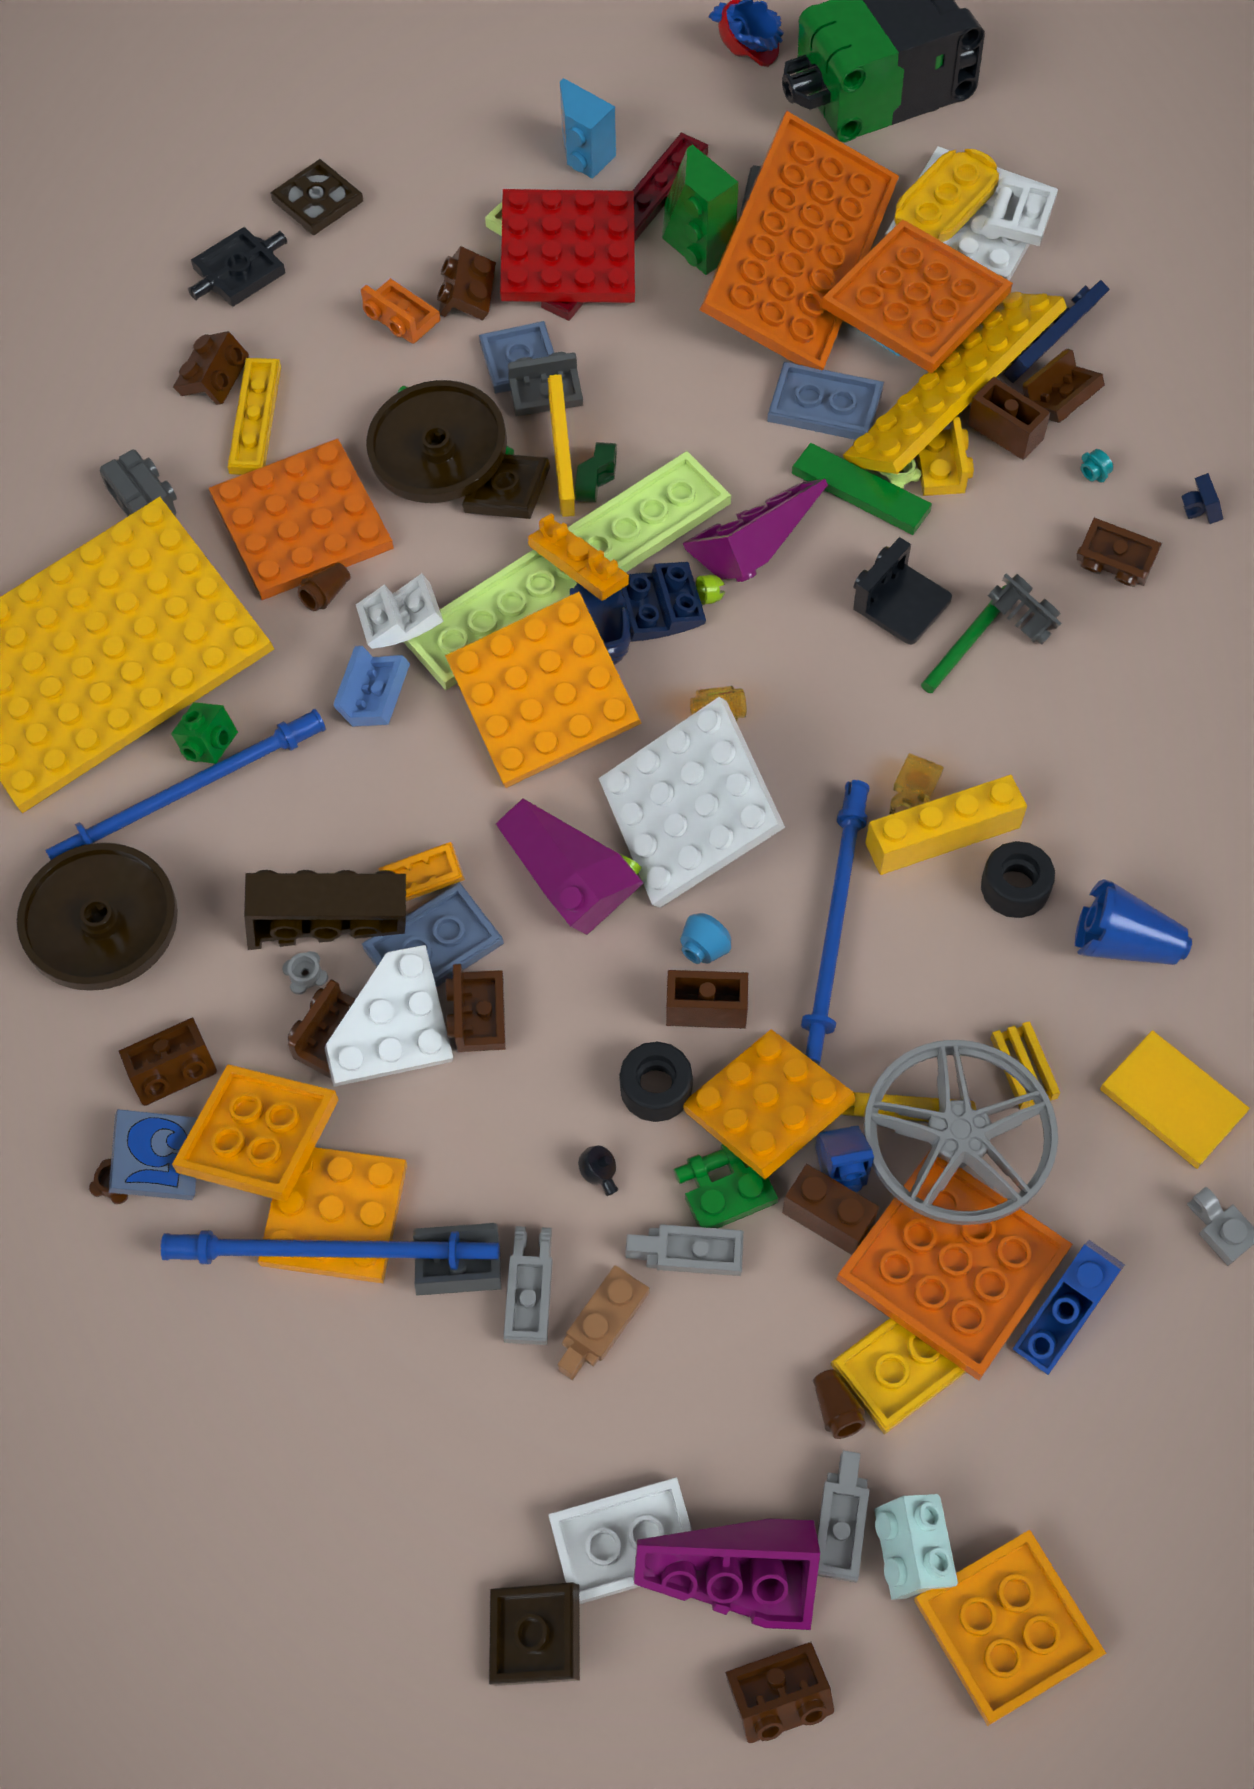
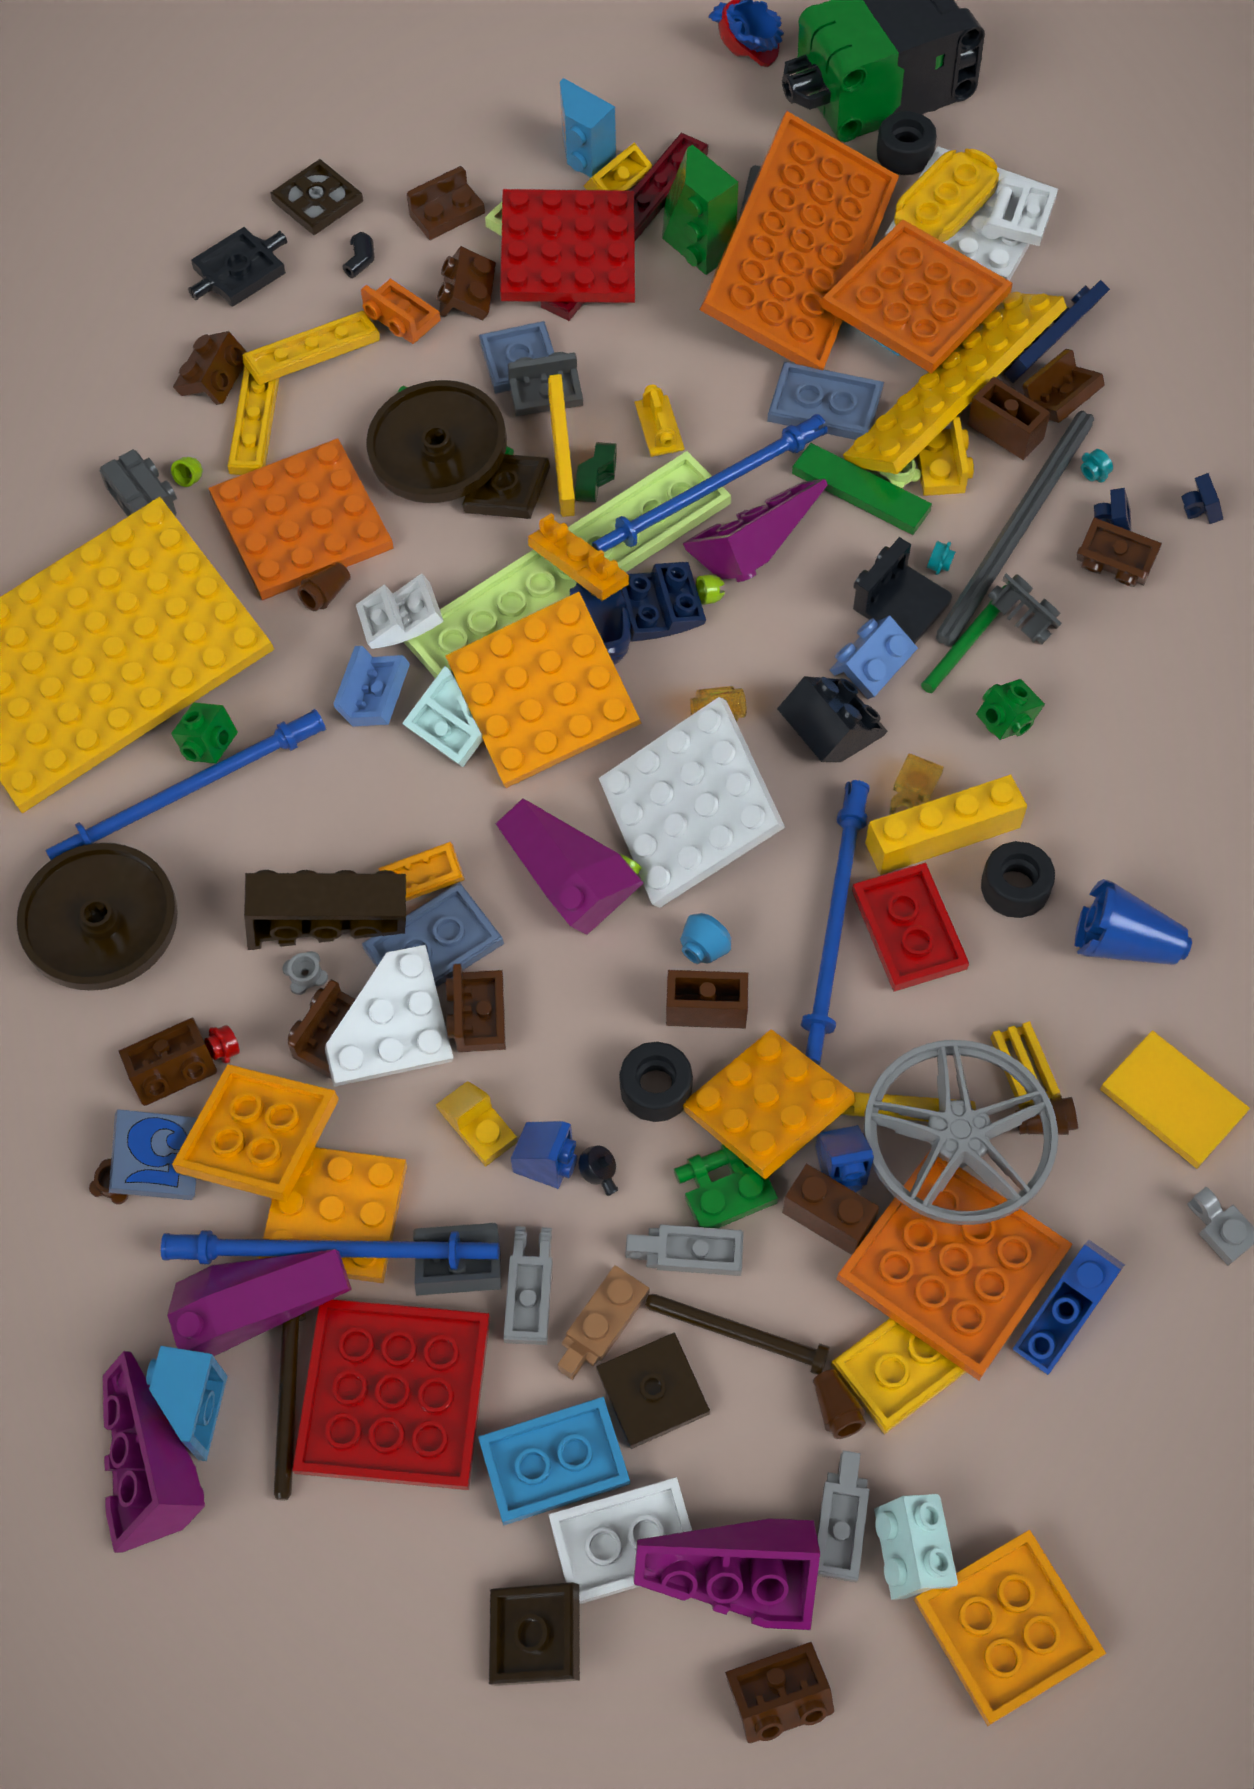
(151, 1470): none -> magenta wedge
(184, 468): none -> lime hinge
(189, 1394): none -> dark azure slope
(222, 1043): none -> red plate
(250, 1297): none -> magenta wedge
(286, 1408): none -> dark brown bar
(311, 347): none -> yellow tile
(363, 254): none -> black arm
(393, 1394): none -> red plate
(444, 203): none -> reddish brown bracket
(445, 719): none -> light aqua wing
(477, 1123): none -> yellow slope
(545, 1152): none -> blue slope
(553, 1460): none -> dark azure plate
(621, 172): none -> yellow slope
(652, 1390): none -> dark brown plate
(658, 422): none -> yellow hinge
(740, 1332): none -> dark brown bar
(792, 439): none -> blue bar
(831, 718): none -> black slope
(874, 655): none -> medium blue bracket
(906, 142): none -> black tyre
(910, 927): none -> red plate
(941, 557): none -> teal plate
(1009, 709): none -> green brick
(1014, 529): none -> dark grey axle
(1065, 1117): none -> reddish brown cone
(1117, 512): none -> dark blue tile

